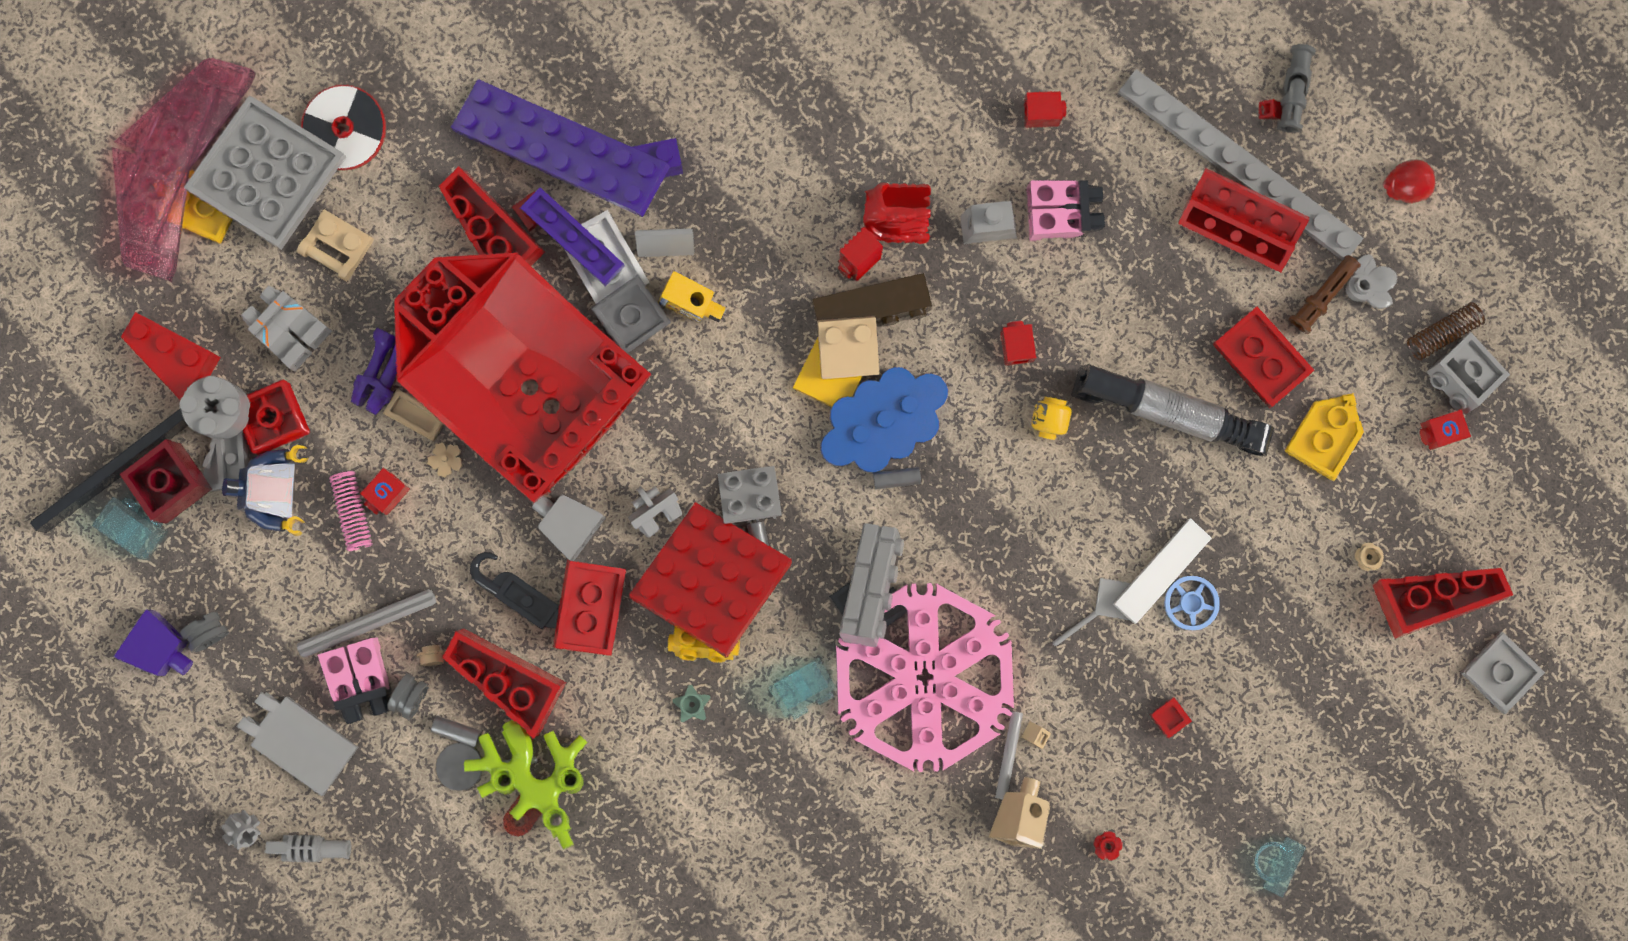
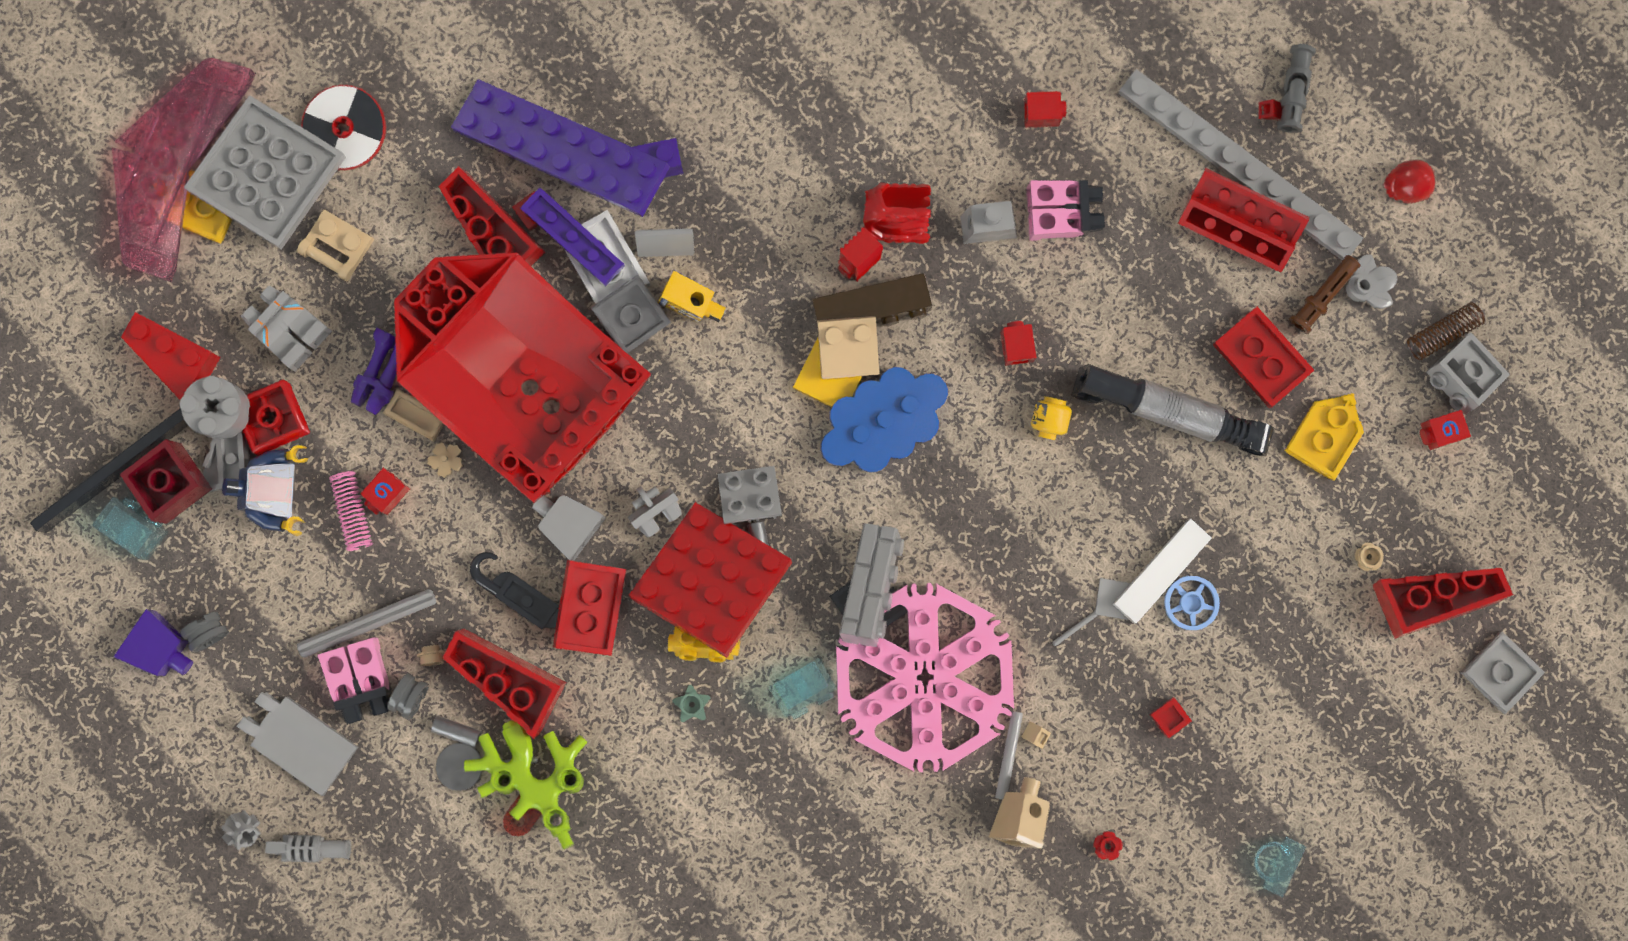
(897, 478): flat silver axle -> none

